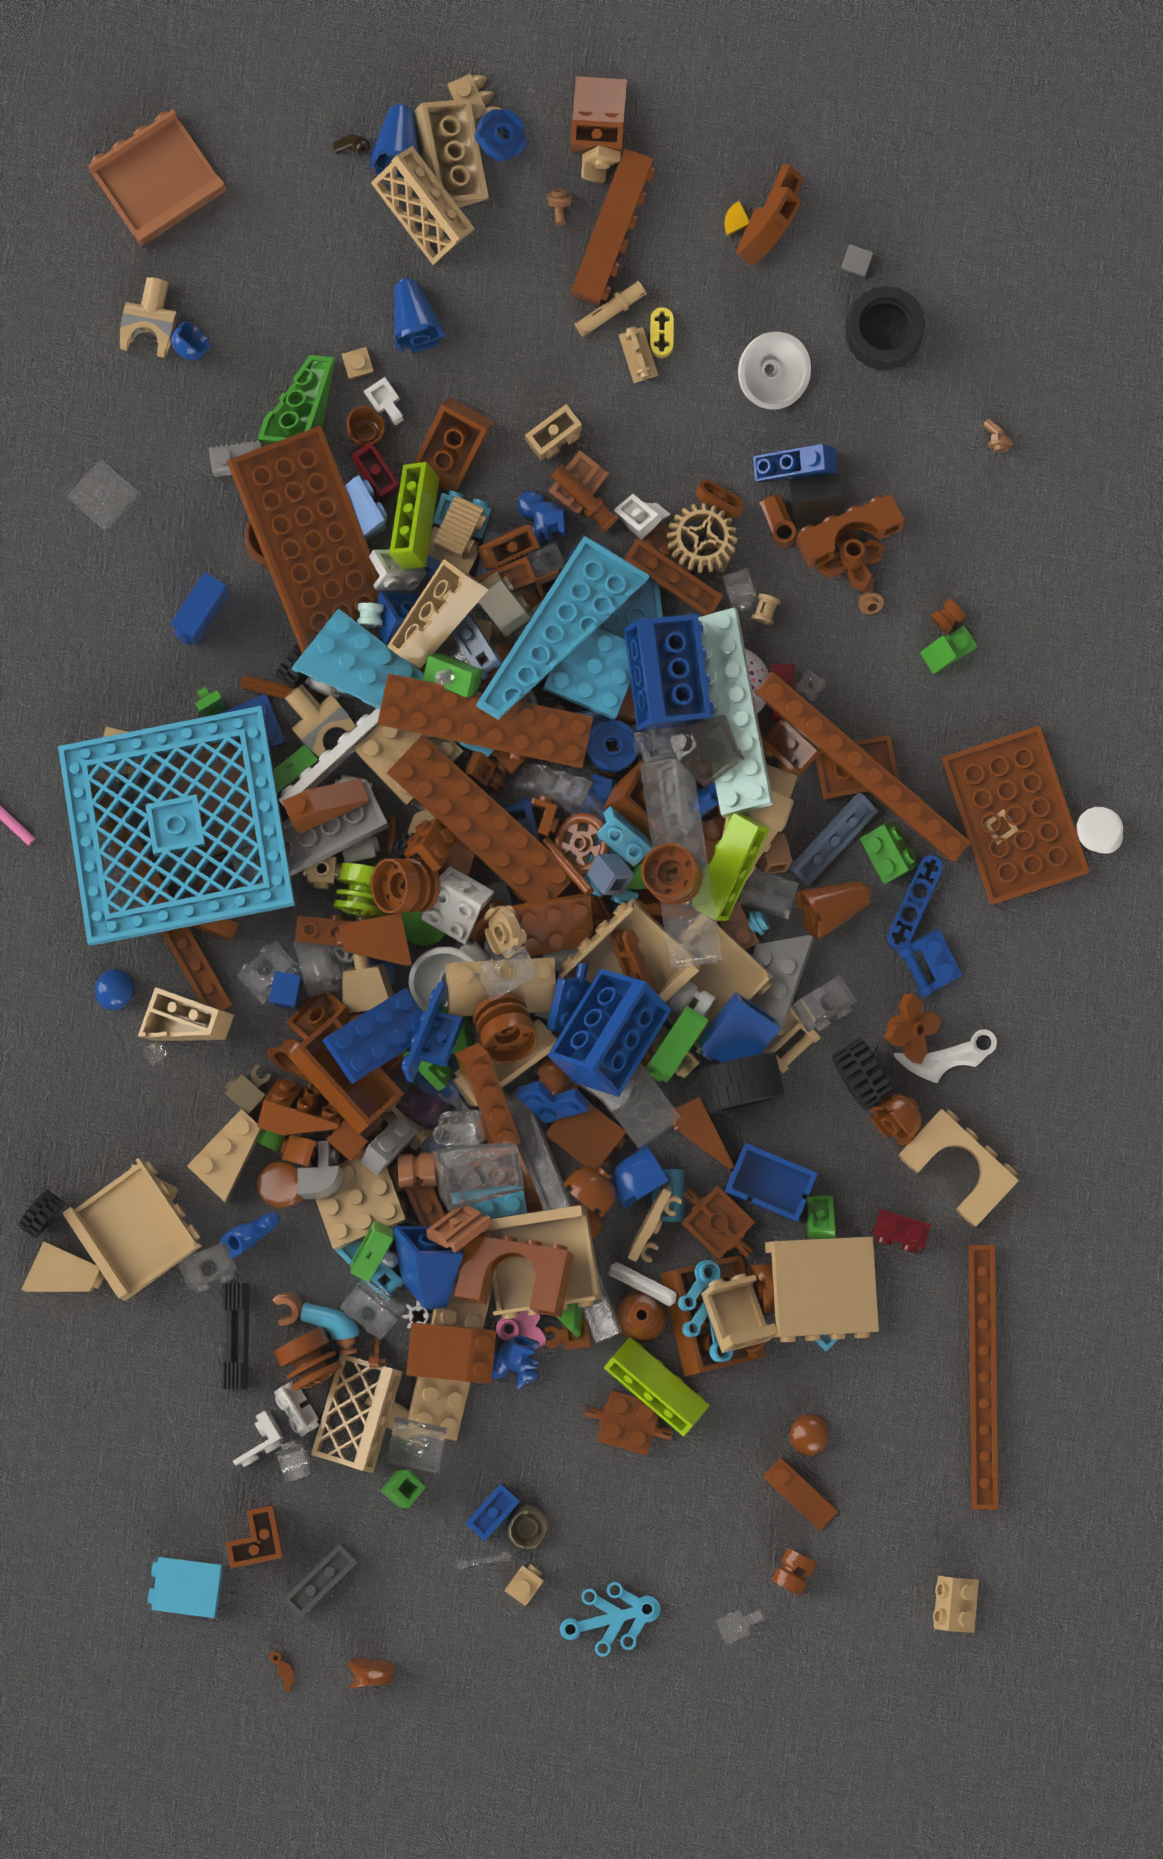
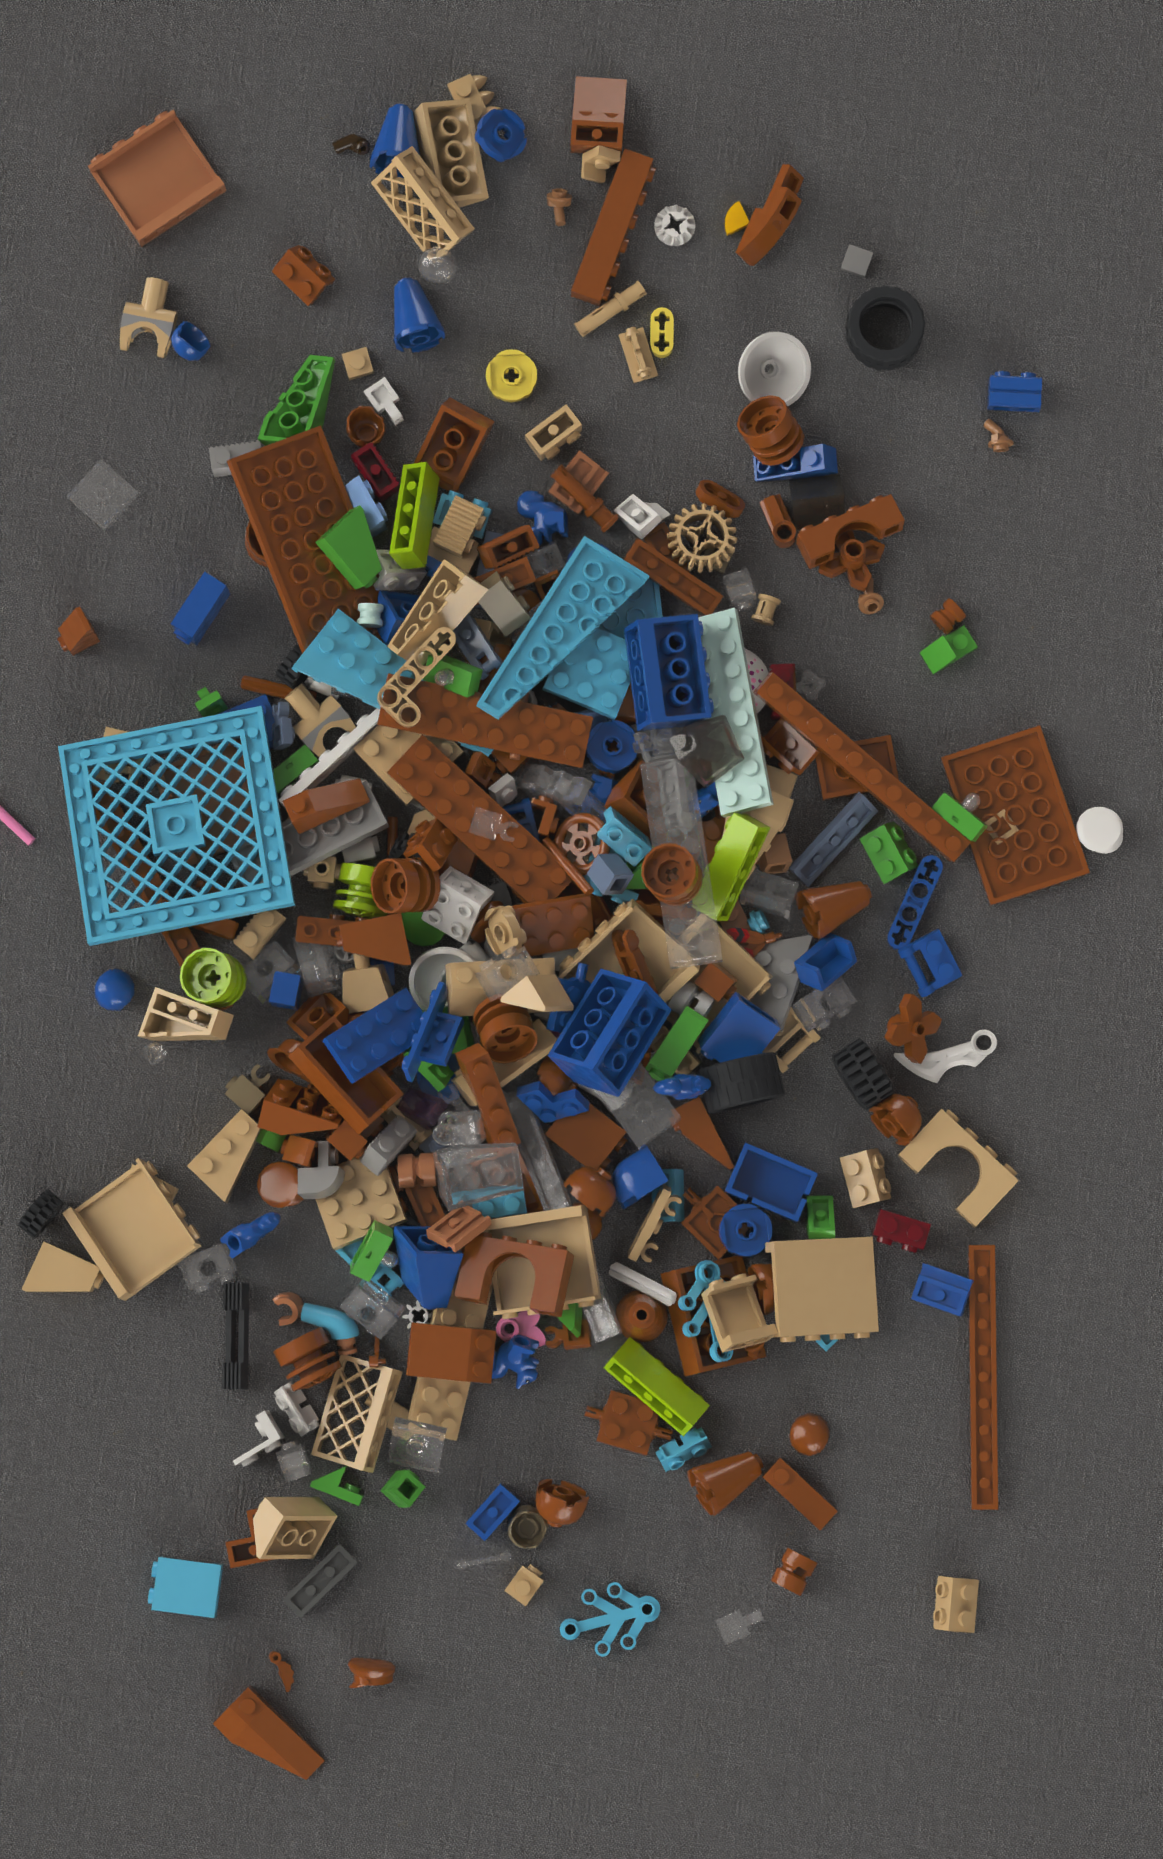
(77, 632): none -> dark orange slope
(202, 969): none -> lime wheel
(259, 932): none -> tan brick
(264, 1732): none -> dark orange wedge
(282, 729): none -> sand blue plate
(291, 1527): none -> tan slope
(303, 274): none -> dark orange bracket
(331, 1485): none -> bright green slope
(352, 549): none -> bright green slope
(419, 672): none -> tan beam
(437, 266): none -> clear hair
(488, 825): none -> clear plate
(500, 366): none -> light yellow plate
(503, 790): none -> white plate
(539, 993): none -> tan slope
(560, 1503): none -> dark orange cylinder
(671, 236): none -> white gear
(683, 1086): none -> blue animal
(694, 1445): none -> medium azure hinge
(717, 982): none -> dark orange brick
(724, 1480): none -> dark orange cone
(754, 940): none -> dark orange piece
(755, 1219): none -> blue plate
(770, 430): none -> dark orange wheel
(825, 961): none -> blue panel
(866, 1177): none -> tan bracket
(942, 1289): none -> blue plate
(961, 814): none -> bright green piece
(1014, 392): none -> blue brick

